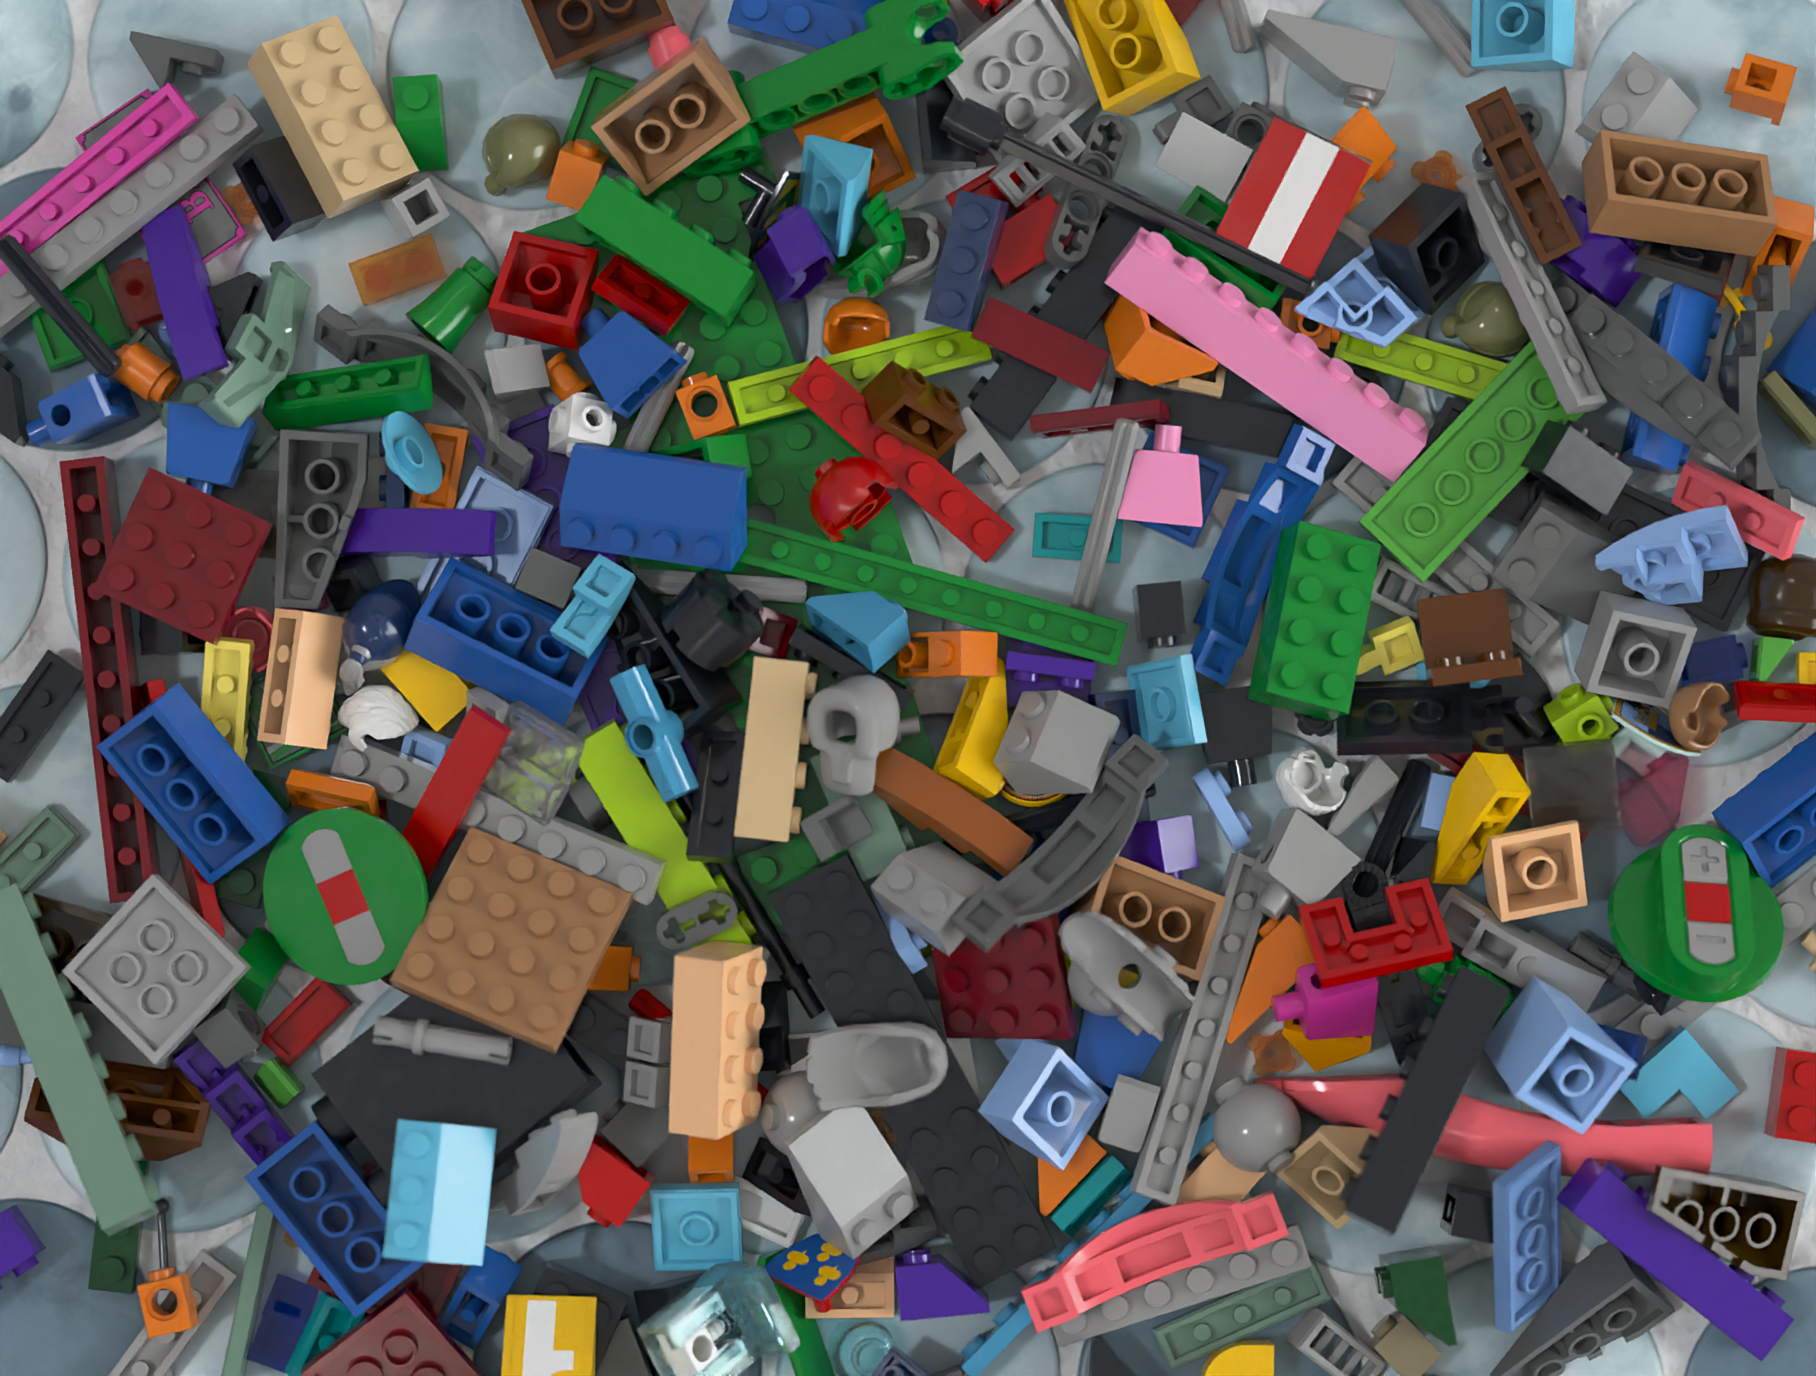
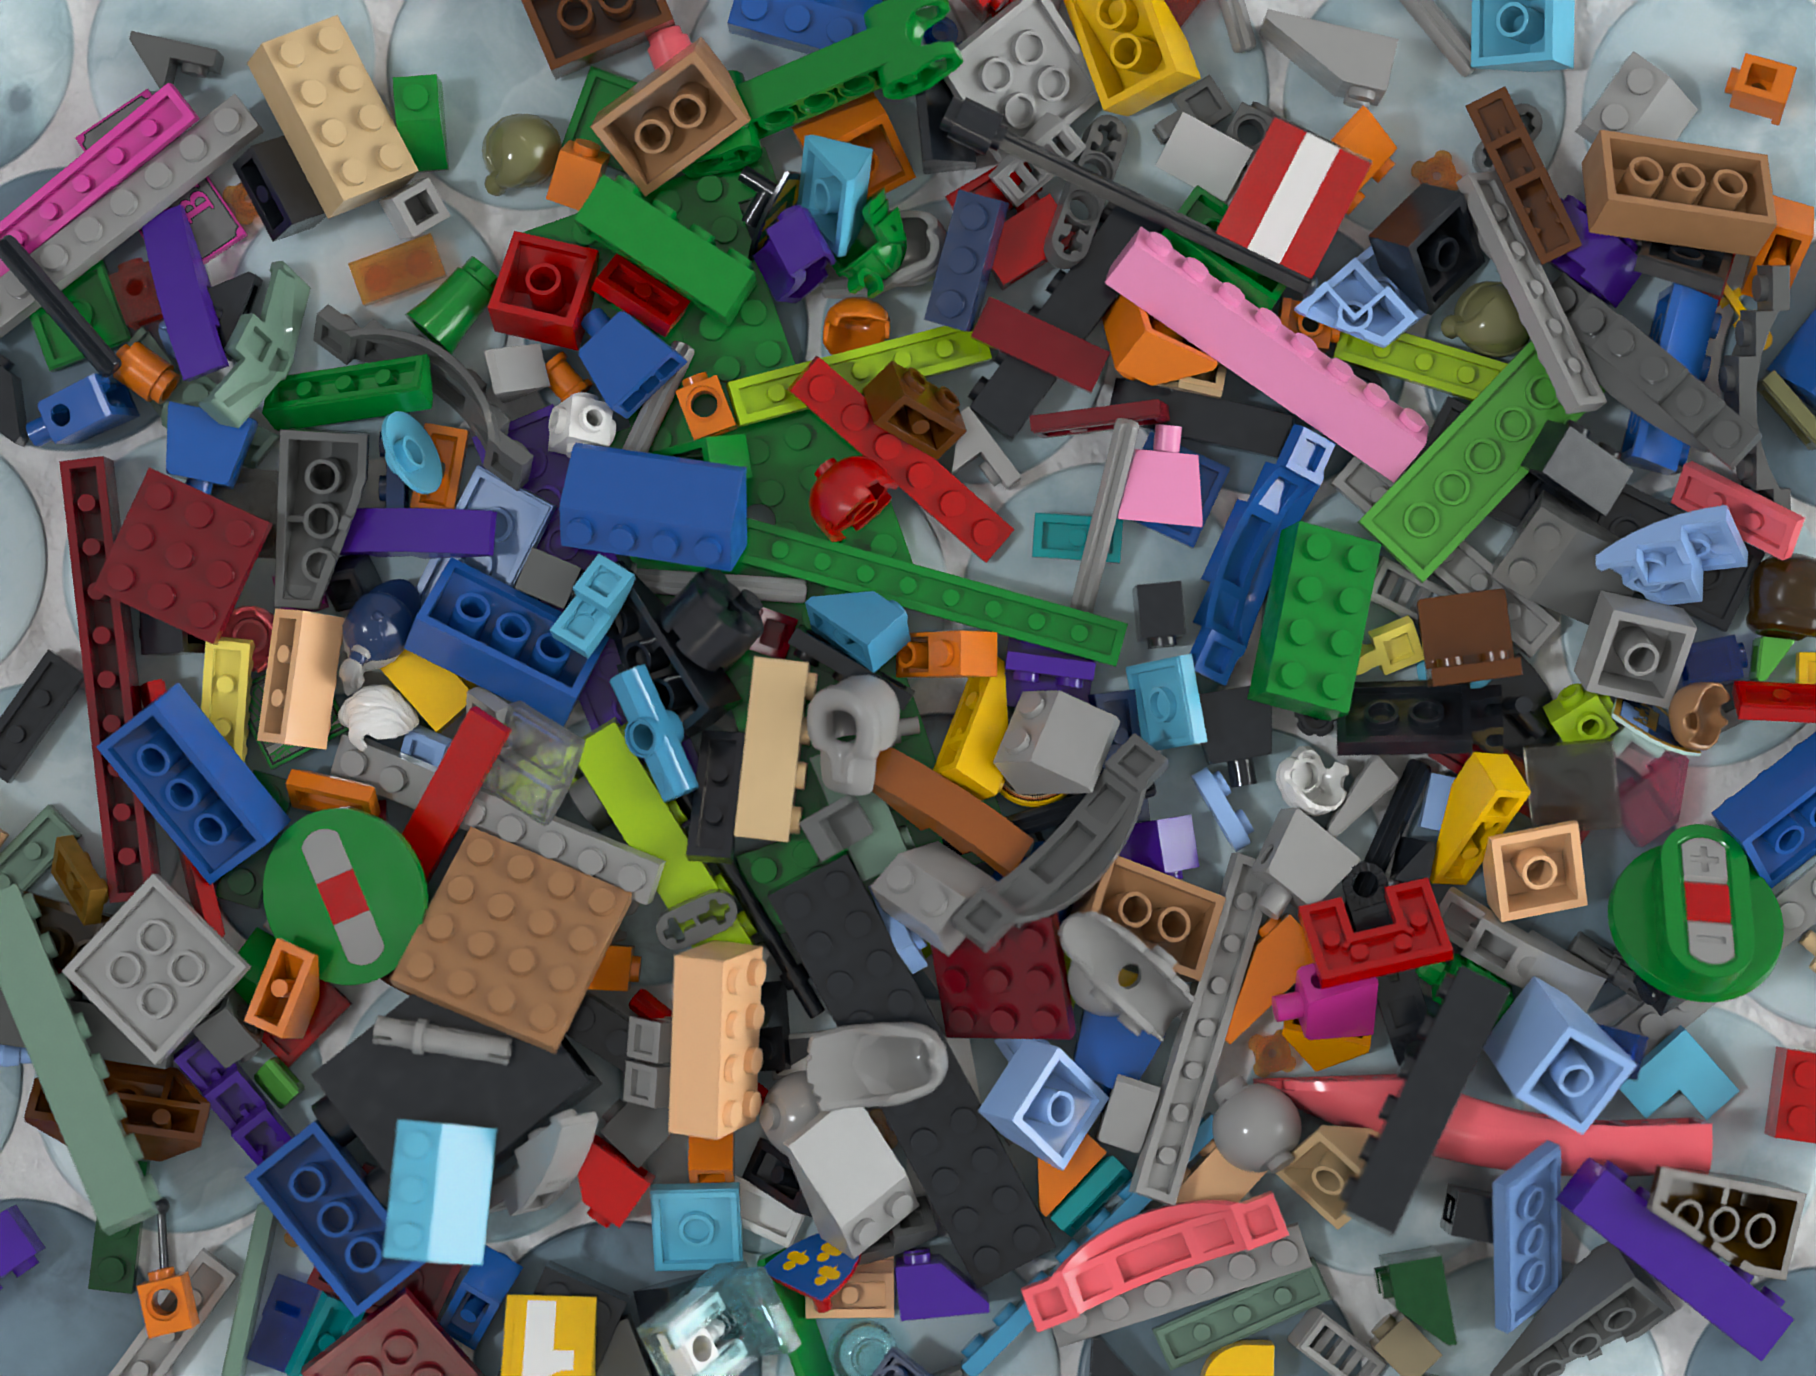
(79, 880): none -> pearl gold plate
(286, 991): none -> orange slope

